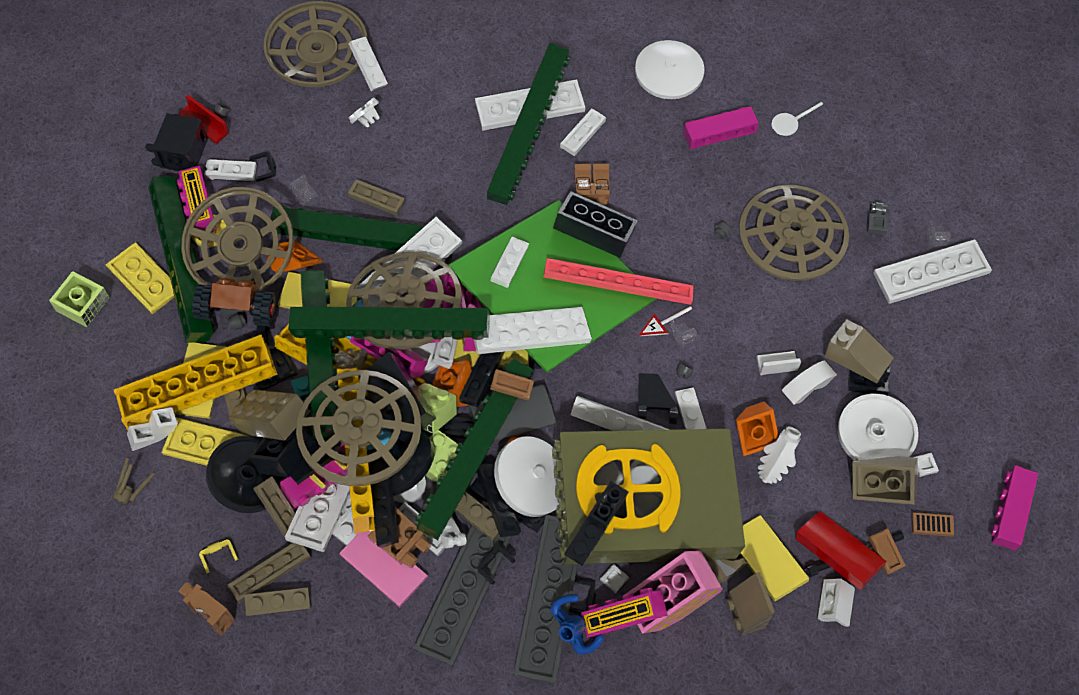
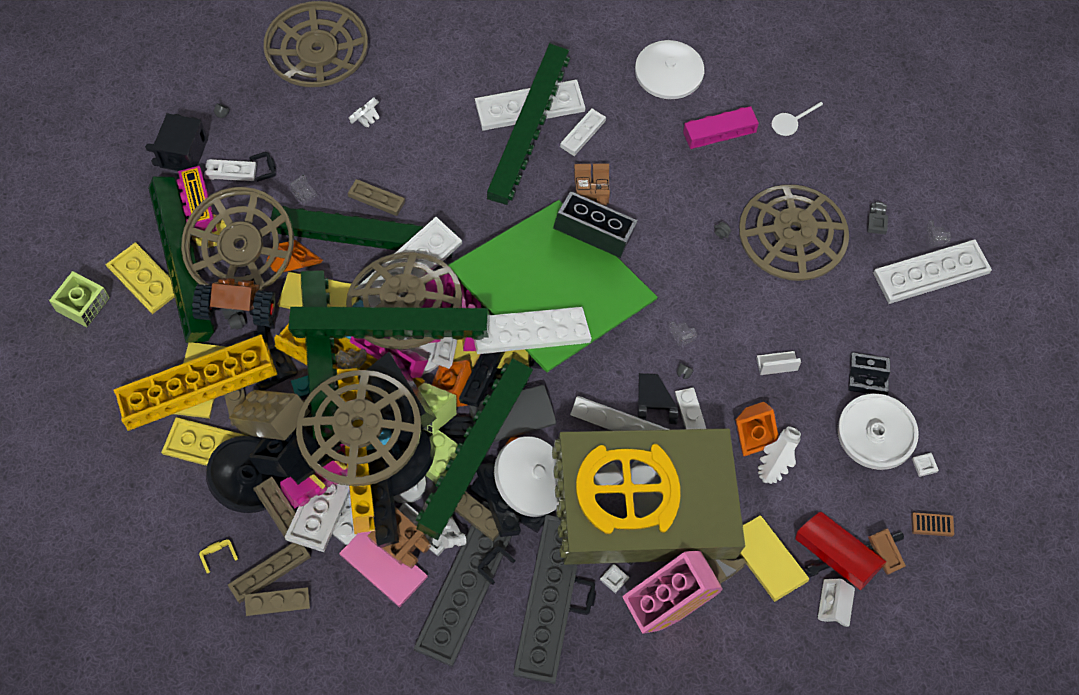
(123, 492): dark tan plant -> none
(159, 427): white brick -> none
(207, 607): medium nougat hips -> none
(214, 126): red panel -> none
(368, 63): white plate -> none
(509, 262): white plate -> none
(512, 384): medium nougat tile -> none
(573, 626): blue piece -> none
(596, 523): black slope -> none
(618, 281): coral plate -> none
(624, 613): brick -> none
(655, 327): piece -> none
(750, 605): dark tan slope -> none
(809, 380): white brick -> none
(859, 351): dark tan slope -> none
(886, 480): dark tan slope -> none
(1014, 508): dark pink brick -> none

